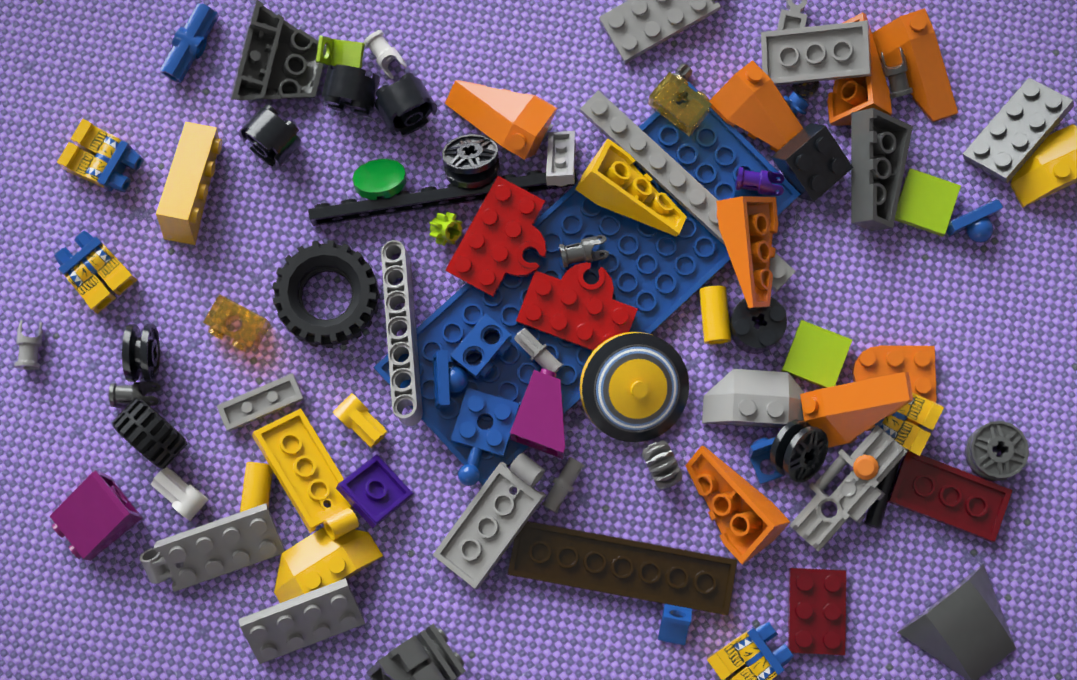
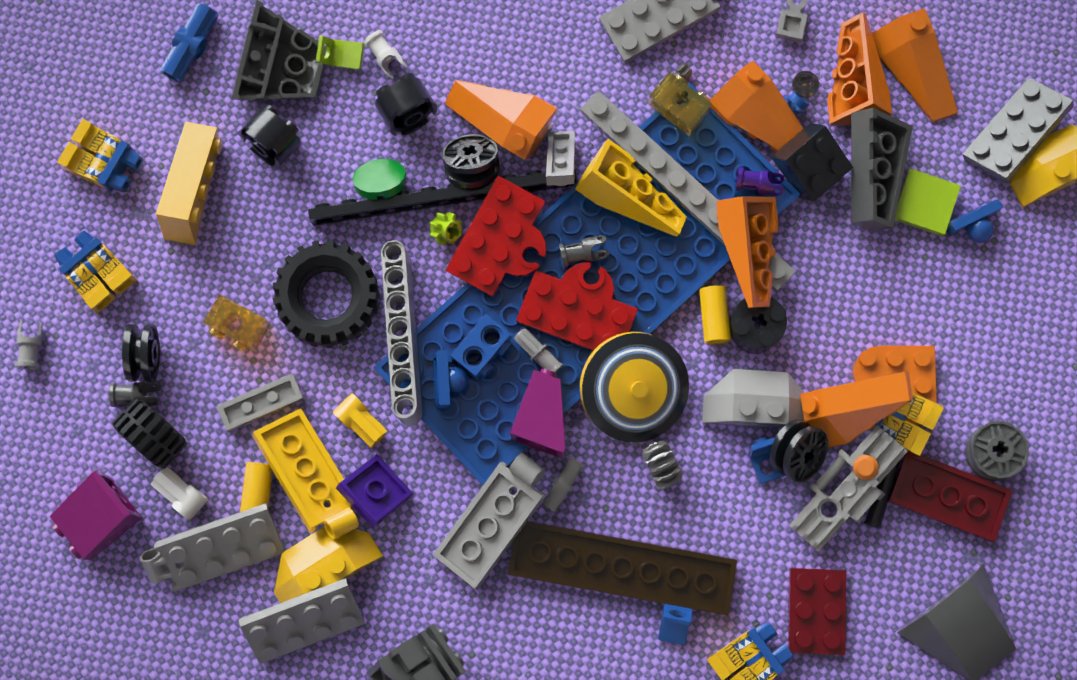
(350, 88): black brick -> none
(491, 440): blue plate -> none
(741, 512): orange wedge -> none
(816, 355): lime tile -> none
(817, 53): light grey plate -> none
(897, 77): dark grey piece -> none

